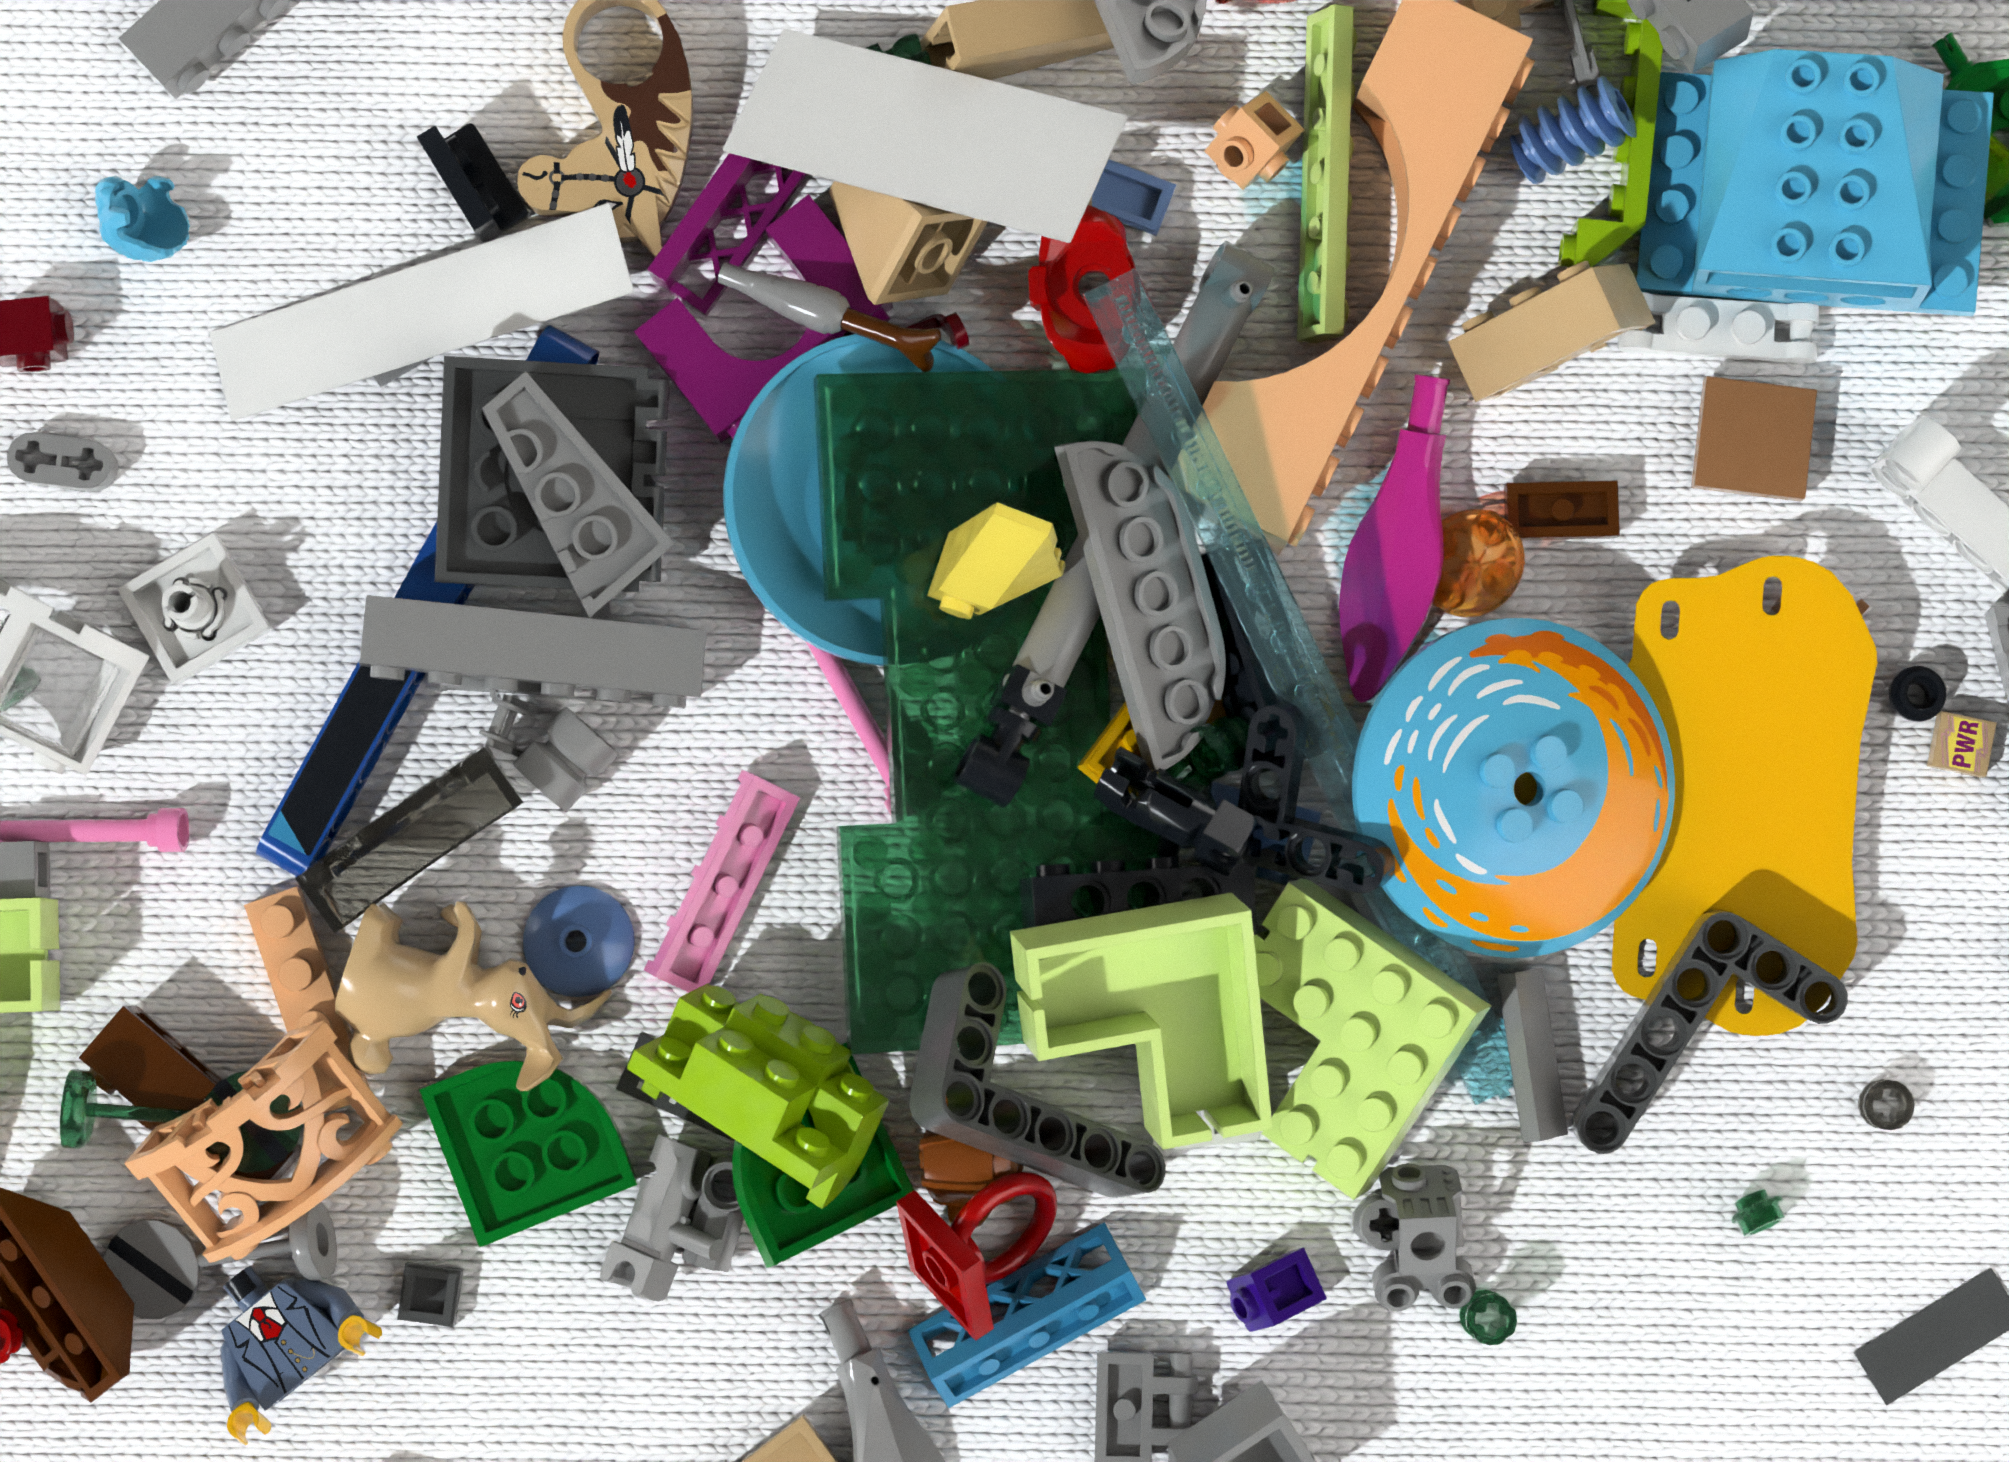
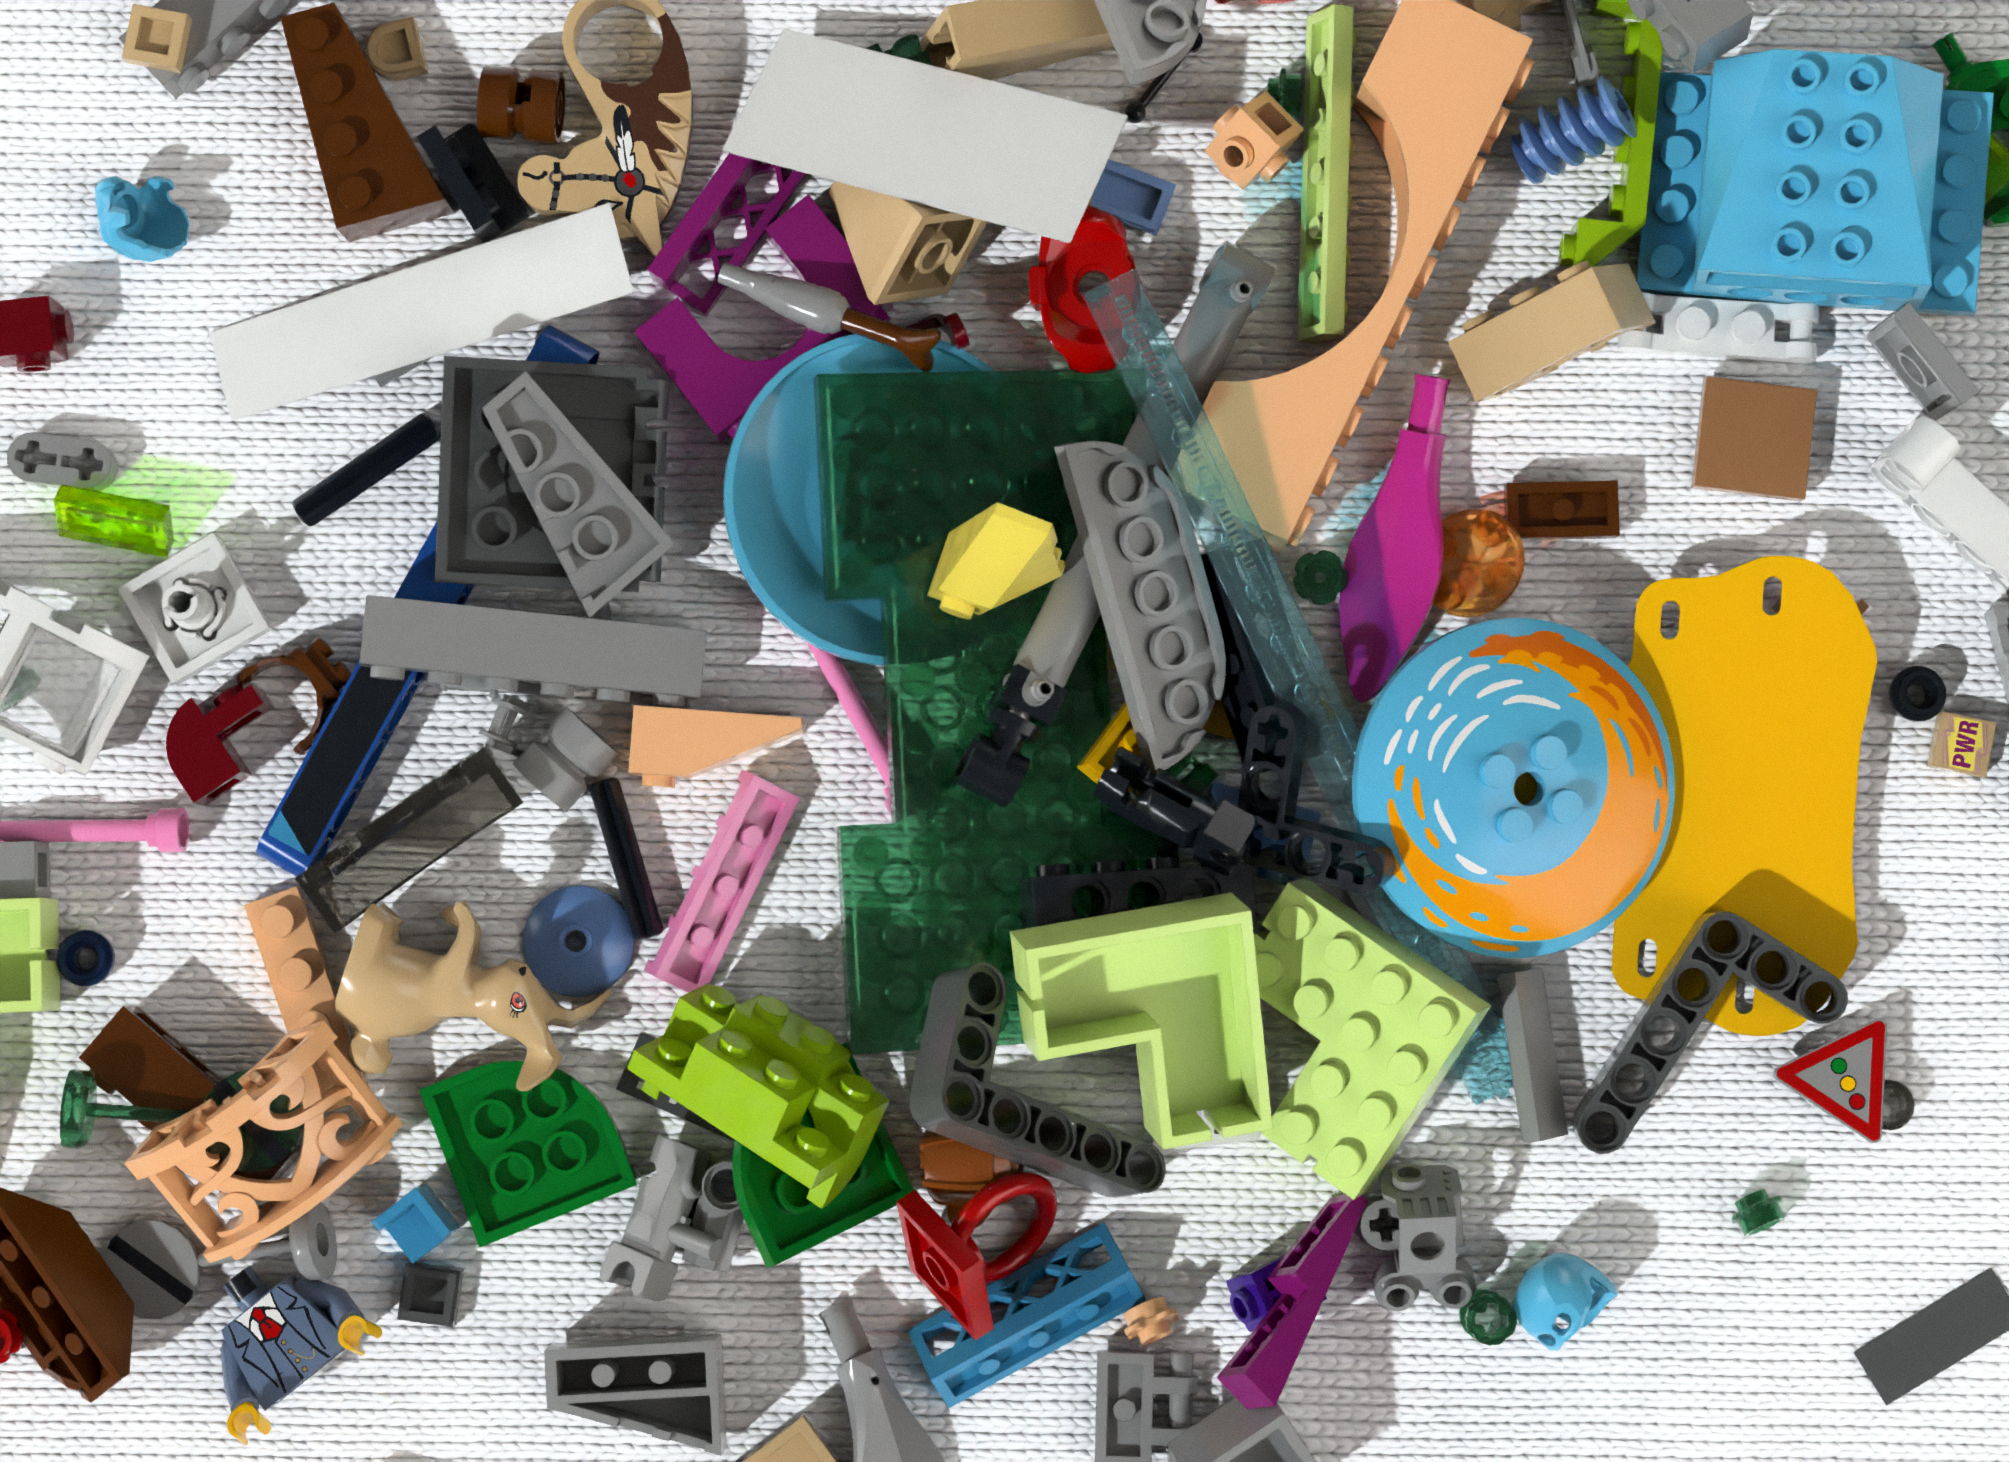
(69, 954): none -> dark blue plate
(114, 520): none -> clear neon green plate
(157, 38): none -> tan tile
(200, 743): none -> dark red brick
(322, 673): none -> reddish brown helmet
(361, 143): none -> reddish brown wedge
(366, 469): none -> black axle
(396, 50): none -> tan tile
(417, 1222): none -> dark azure panel
(521, 104): none -> reddish brown wheel
(626, 858): none -> black axle
(644, 1384): none -> light grey wedge
(690, 742): none -> light nougat slope
(1136, 110): none -> black hinge
(1150, 1321): none -> light nougat plate
(1220, 748): clear green wheel -> none
(1287, 91): none -> clear green plate
(1303, 1278): none -> magenta slope
(1326, 563): none -> clear green plate
(1561, 1288): none -> medium azure helmet
(1844, 1078): none -> piece
(1922, 363): none -> light grey tile

